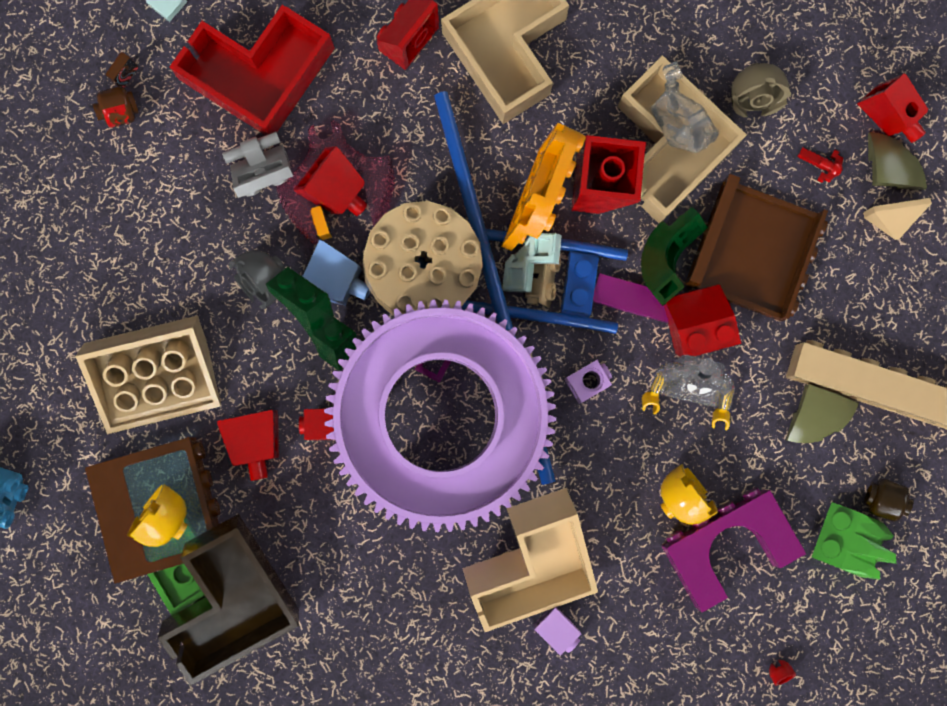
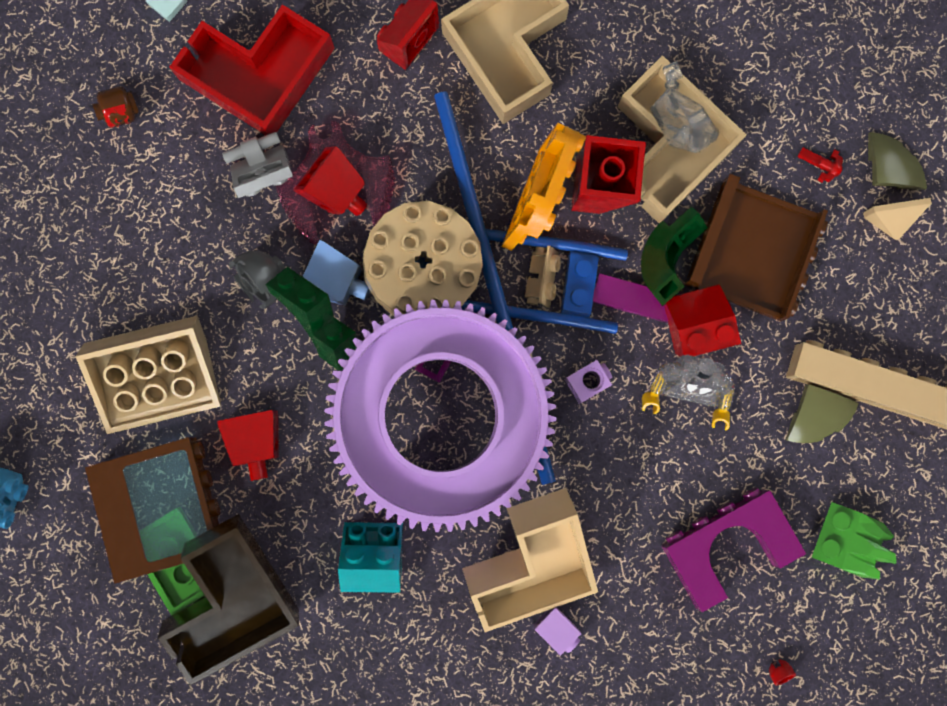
(121, 70): reddish brown tile -> none
(160, 519): yellow cylinder -> none
(313, 424): red brick -> none
(321, 223): light orange tile -> none
(371, 557): none -> teal slope
(520, 266): light aqua tile -> none
(685, 497): yellow cylinder -> none
(764, 87): dark tan cylinder -> none
(888, 500): dark brown head -> none
(896, 107): red torso -> none

